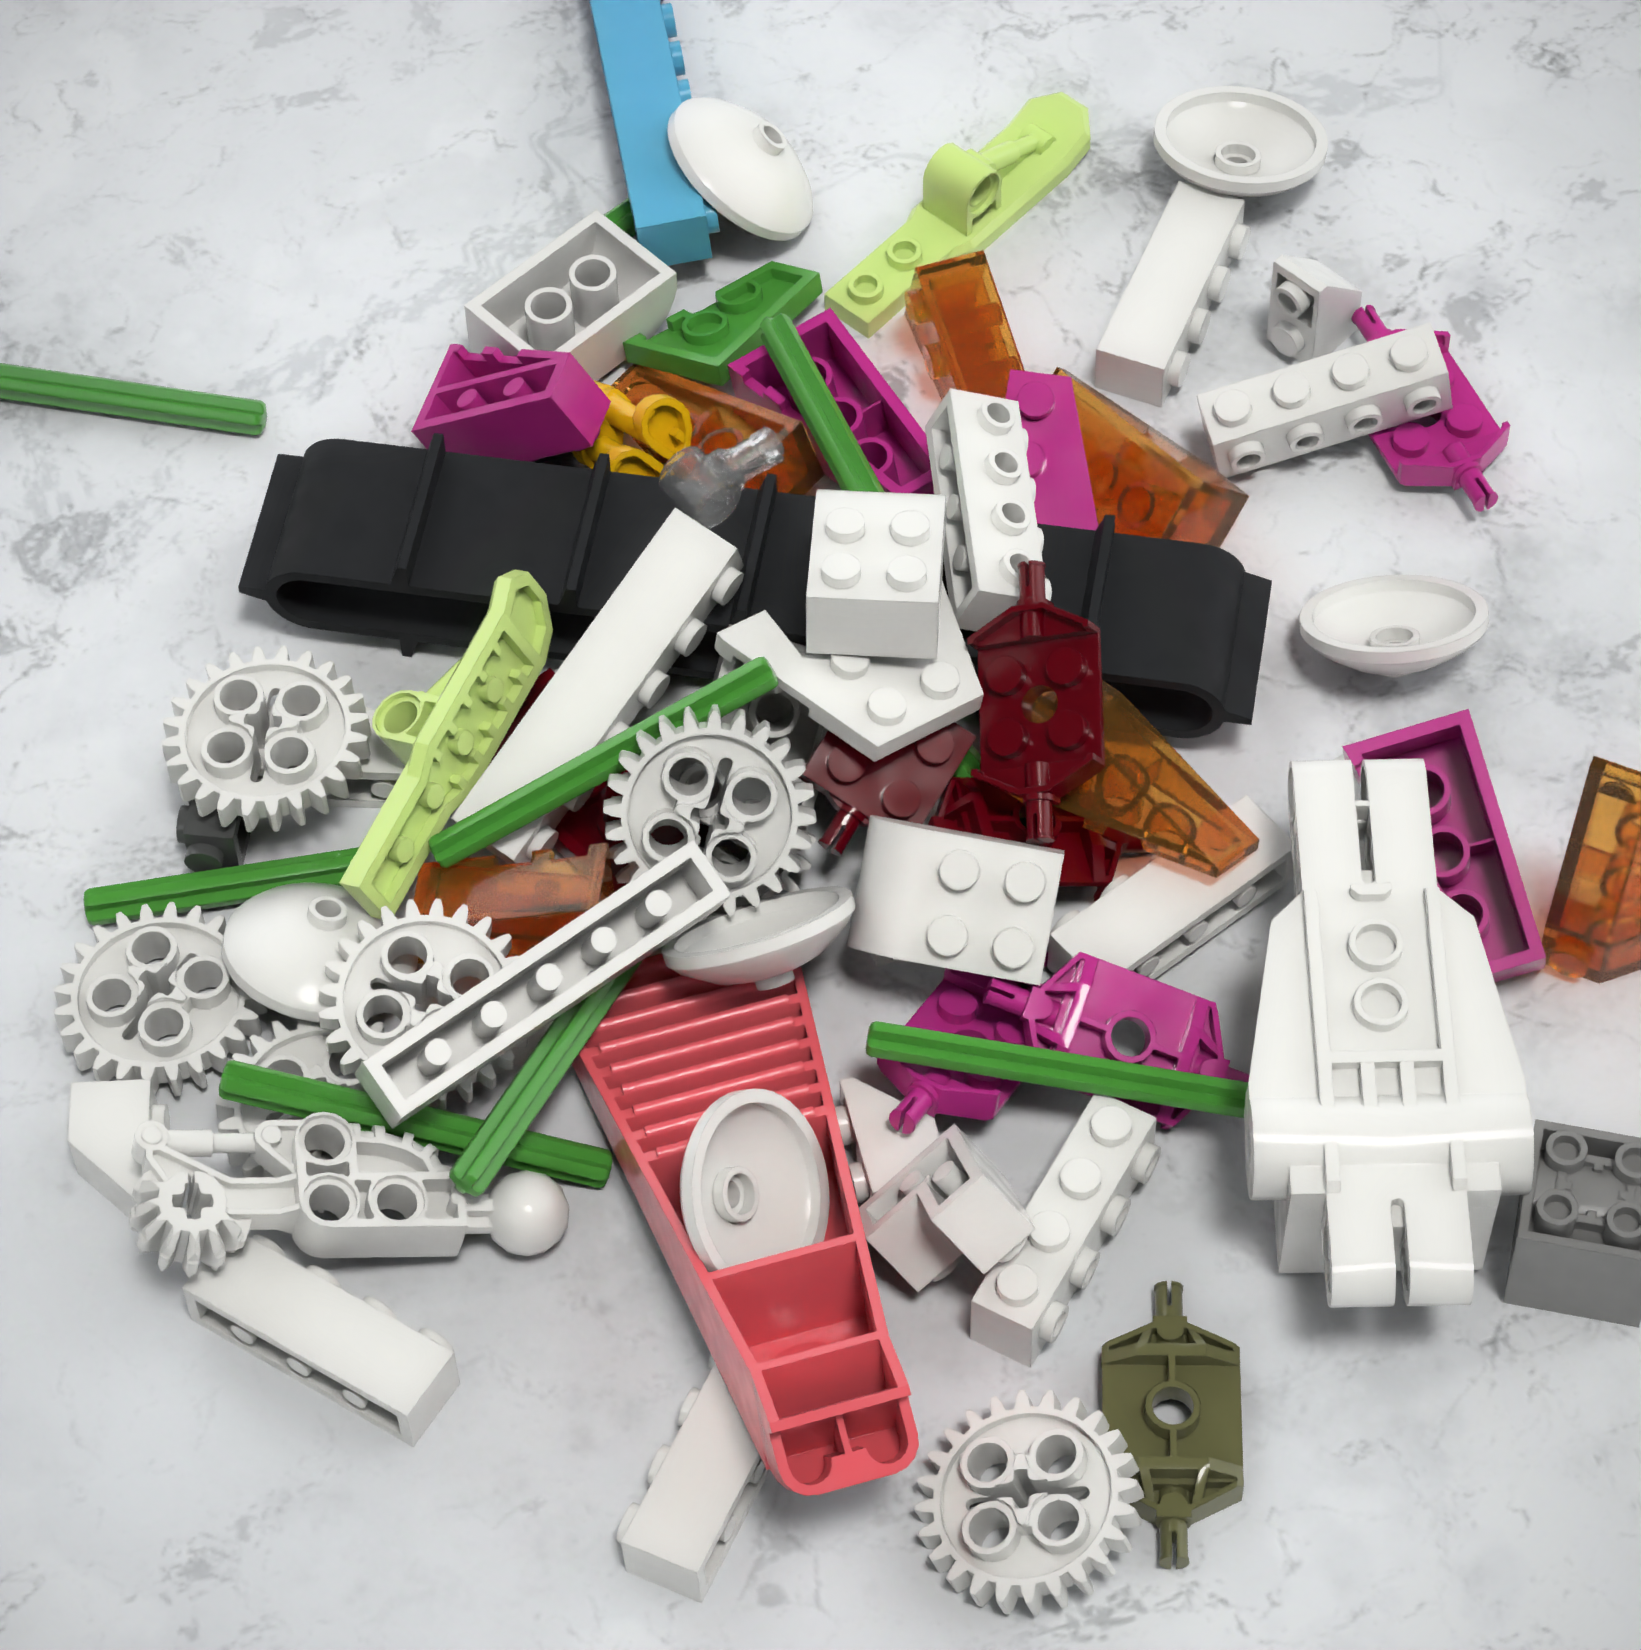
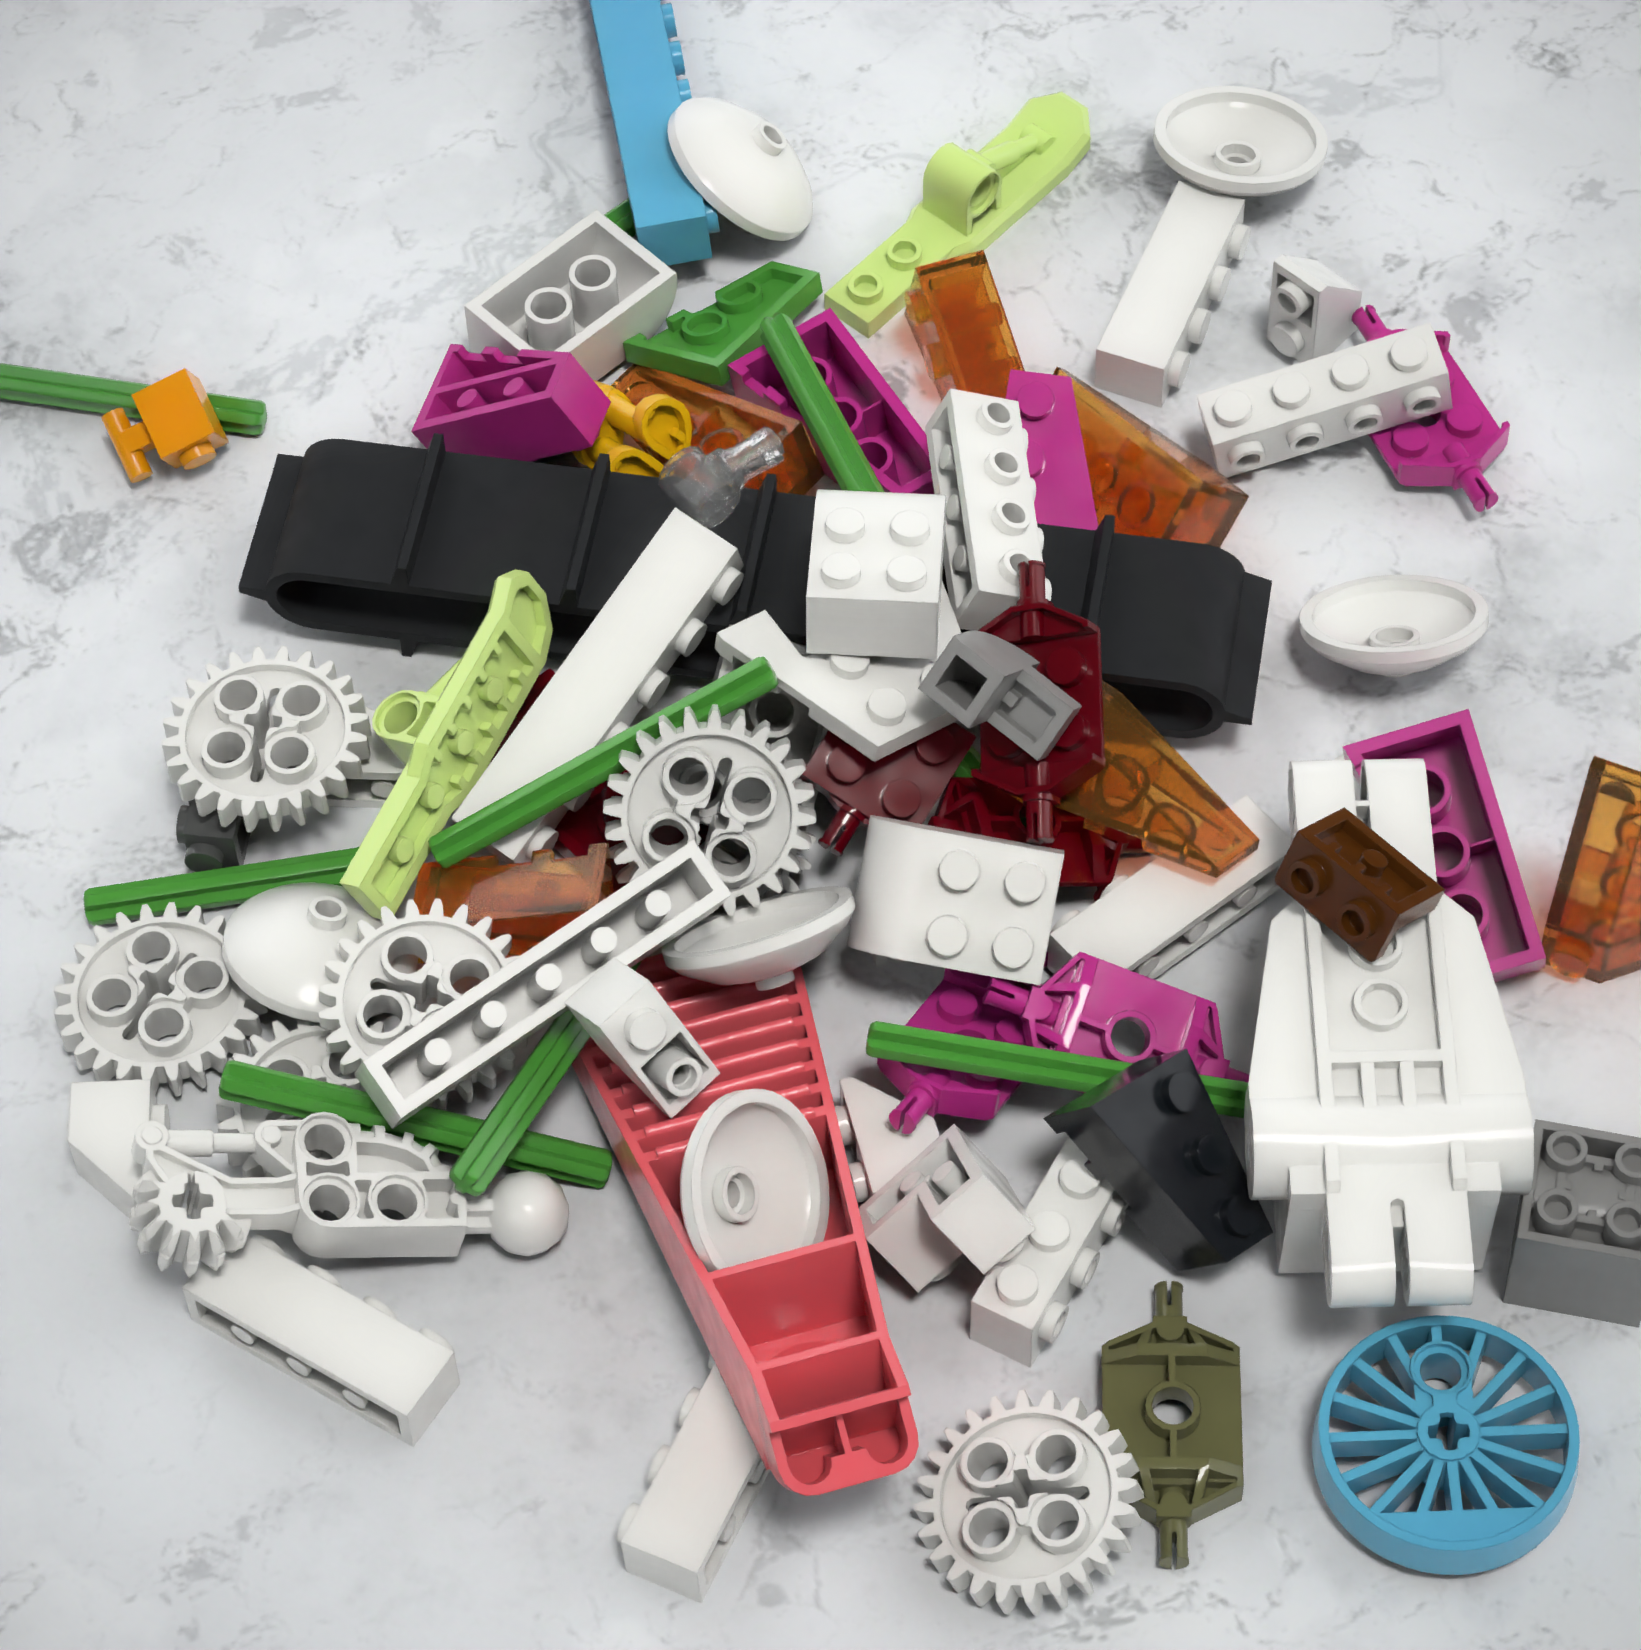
(175, 422): none -> light orange brick
(642, 1036): none -> white slope
(998, 683): none -> light grey brick
(1168, 1159): none -> black wedge
(1355, 882): none -> reddish brown bracket
(1479, 1443): none -> medium azure piece

